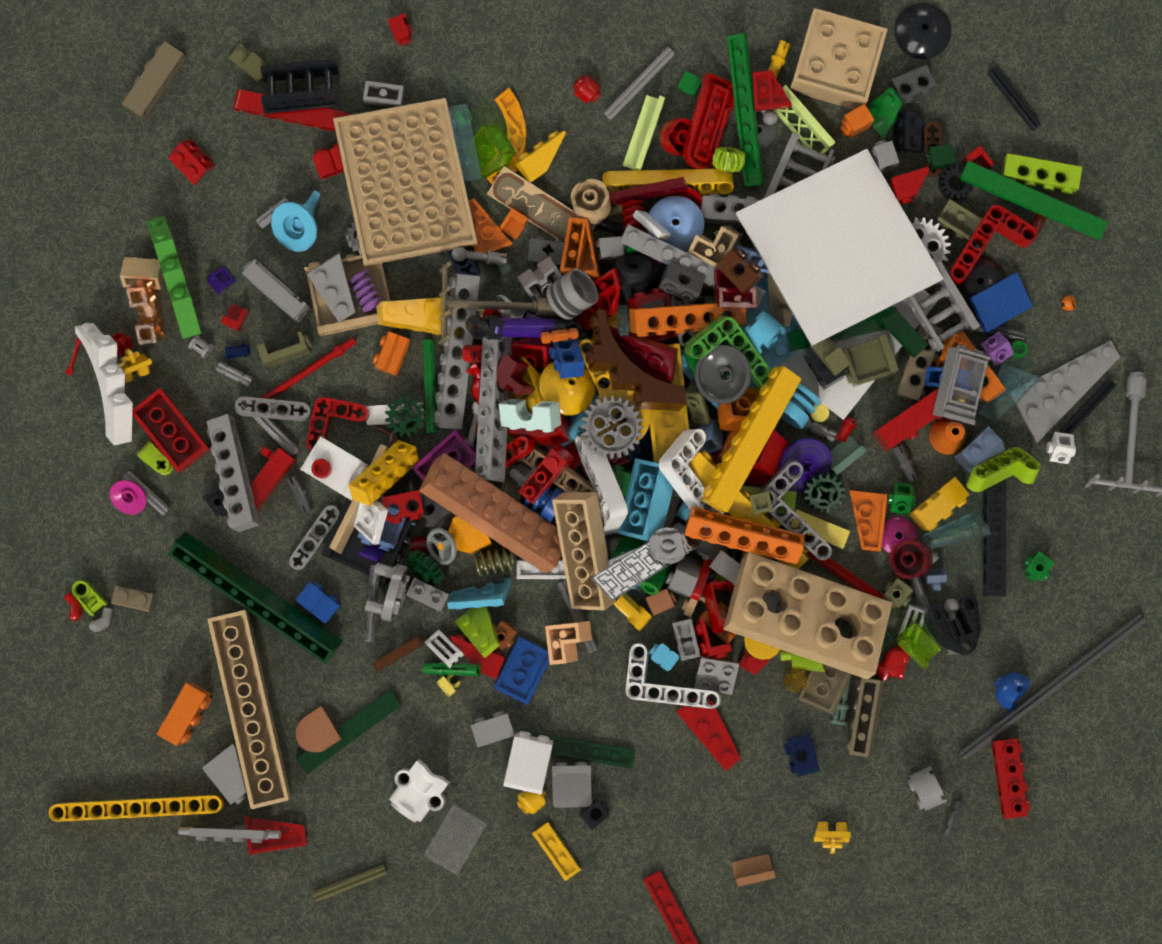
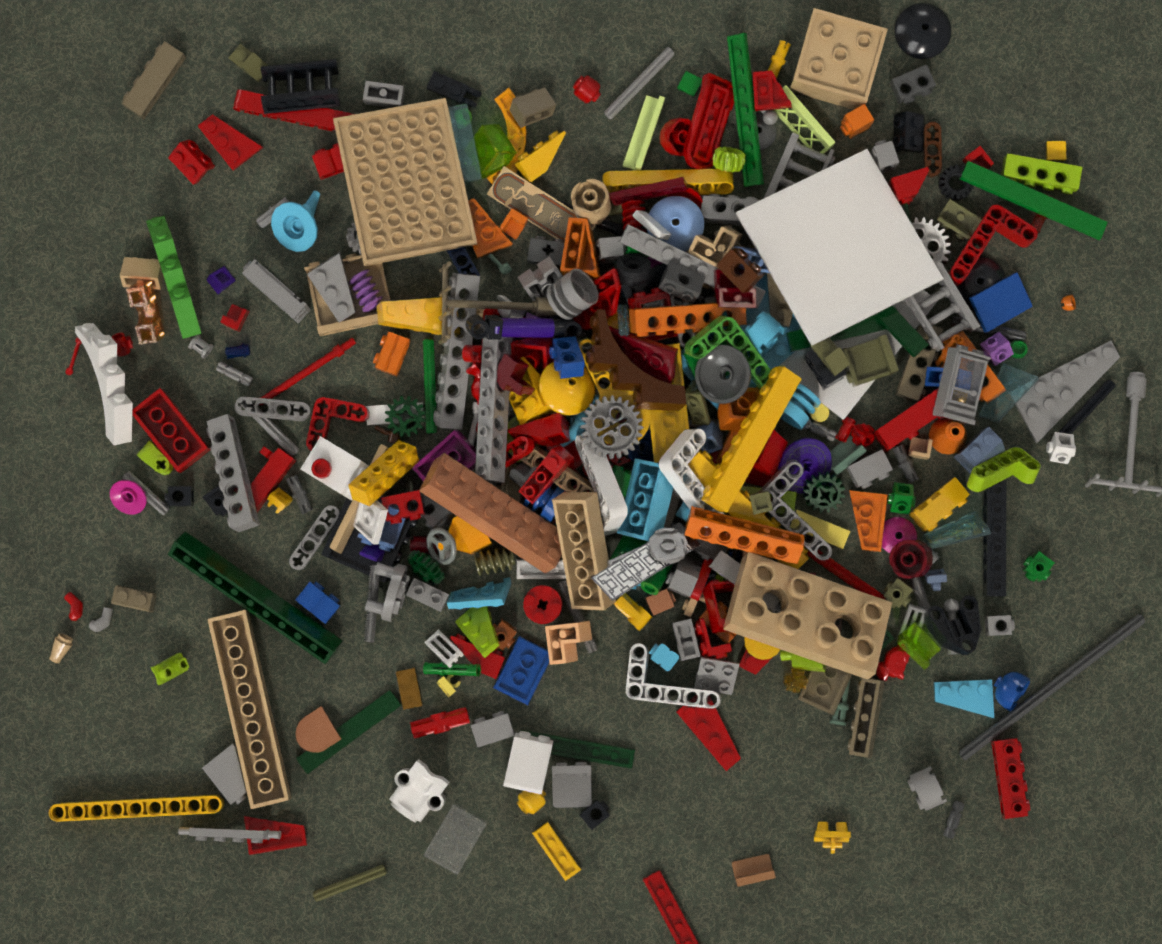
(61, 646): none -> tan cone
(89, 598): lime piece -> none
(133, 362): yellow hips -> none
(170, 668): none -> lime hips
(185, 714): orange brick -> none
(188, 499): none -> black brick
(229, 142): none -> red wing
(279, 499): none -> yellow tile
(287, 354): olive panel -> none
(398, 653): reddish brown beam -> none
(400, 30): red brick -> none
(409, 688): none -> pearl gold tile
(440, 722): none -> red piece
(452, 89): none -> black hinge
(460, 254): light grey pin -> none
(515, 415): light aqua arch -> none
(532, 107): none -> dark tan brick
(532, 600): none -> red brick
(559, 335): orange axle -> none
(809, 763): clear blue brick -> none
(862, 435): none -> red gear
(869, 469): none -> light grey brick
(885, 111): green wing -> none
(920, 448): none -> tan panel
(940, 156): dark green brick -> none
(966, 695): none -> medium azure wing
(990, 625): none -> light grey brick
(1014, 99): black axle -> none
(1056, 151): none -> yellow tile

